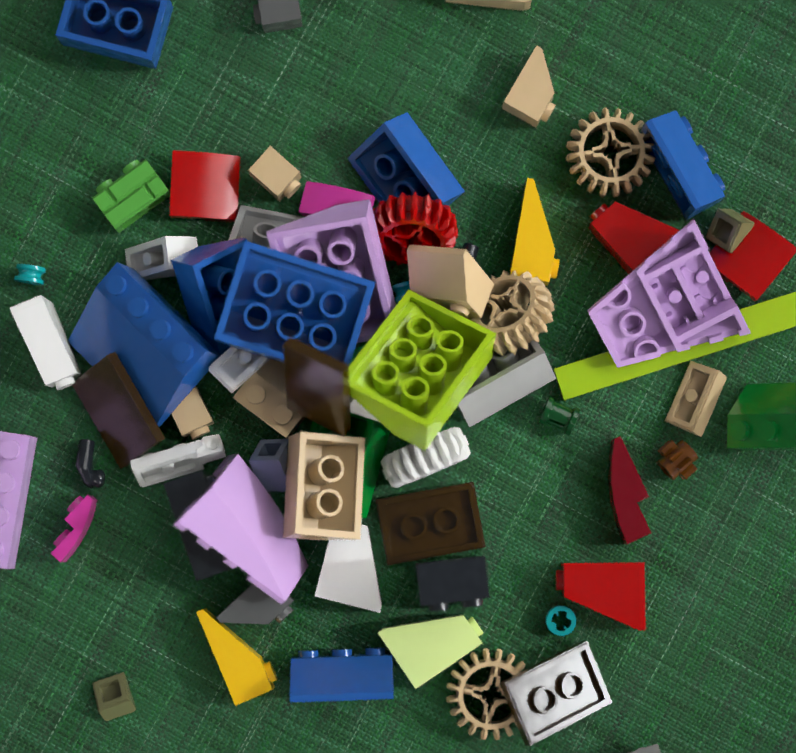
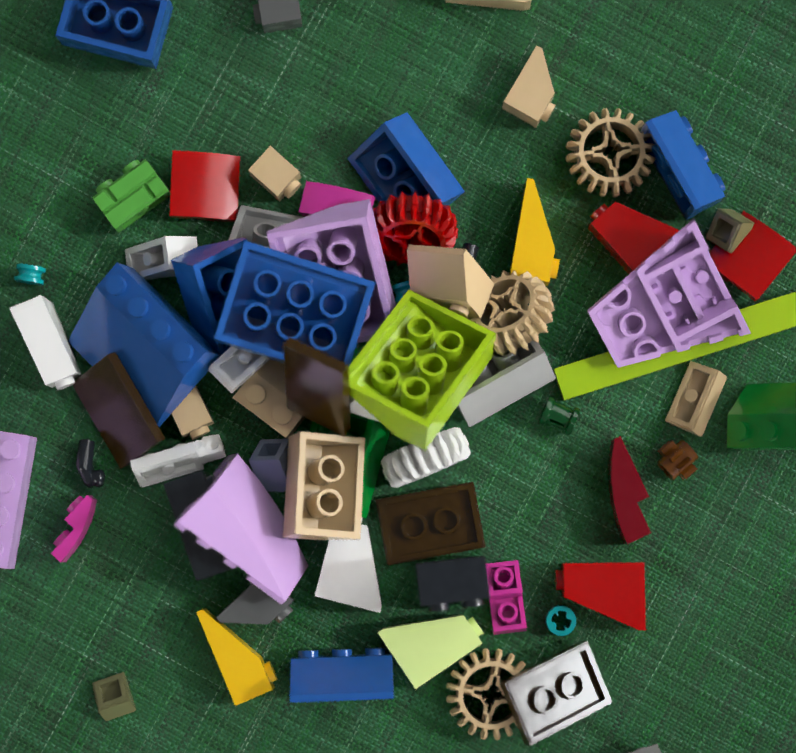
(506, 597): none -> dark pink slope

